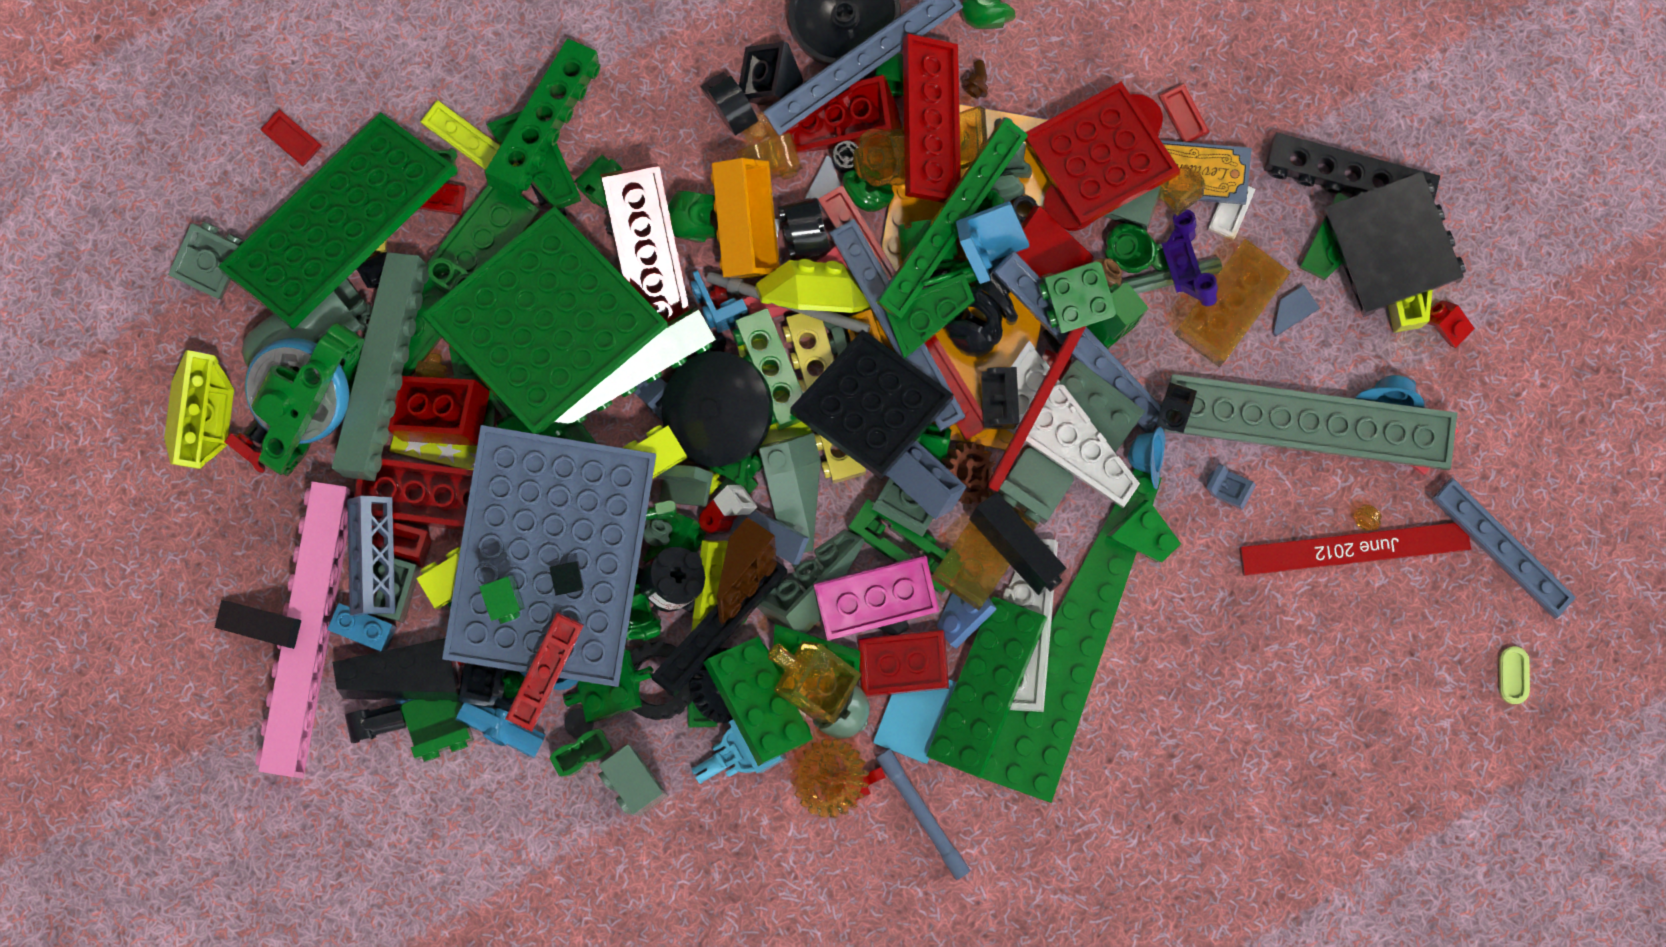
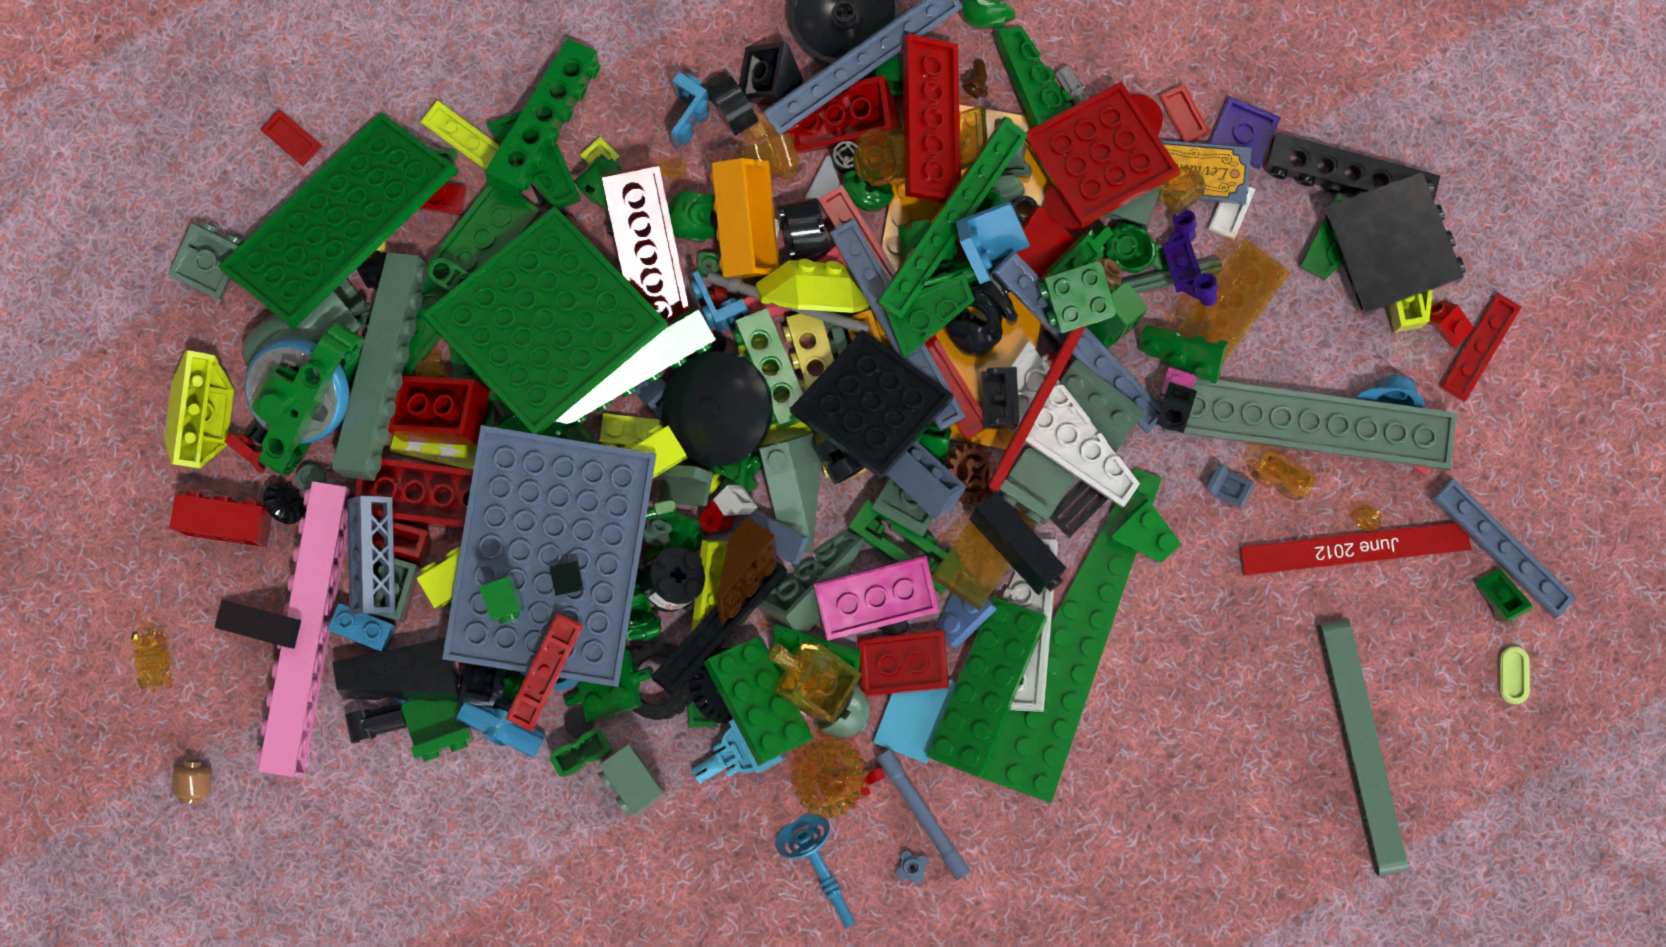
(152, 659): none -> clear yellow pin
(191, 781): none -> medium nougat head
(221, 519): none -> red brick
(280, 510): none -> black gear
(308, 473): none -> sand green plate
(596, 149): none -> neon yellow tile
(625, 429): none -> neon yellow plate
(673, 167): none -> clear yellow slope
(691, 92): none -> dark azure bracket
(708, 258): none -> green plate
(809, 847): none -> dark azure dish
(839, 469): none -> black wheel
(916, 874): none -> sand blue plate
(1032, 79): none -> green wing
(1062, 525): none -> black tile
(1072, 85): none -> light grey axle
(1084, 250): none -> green hinge
(1147, 453): dark azure piece -> none
(1177, 377): none -> dark pink plate
(1189, 354): none -> green wing
(1245, 127): none -> dark purple tile
(1290, 480): none -> clear yellow brick
(1294, 309): sand blue tile -> none
(1364, 747): none -> sand green beam
(1480, 347): none -> red tile
(1503, 596): none -> green slope

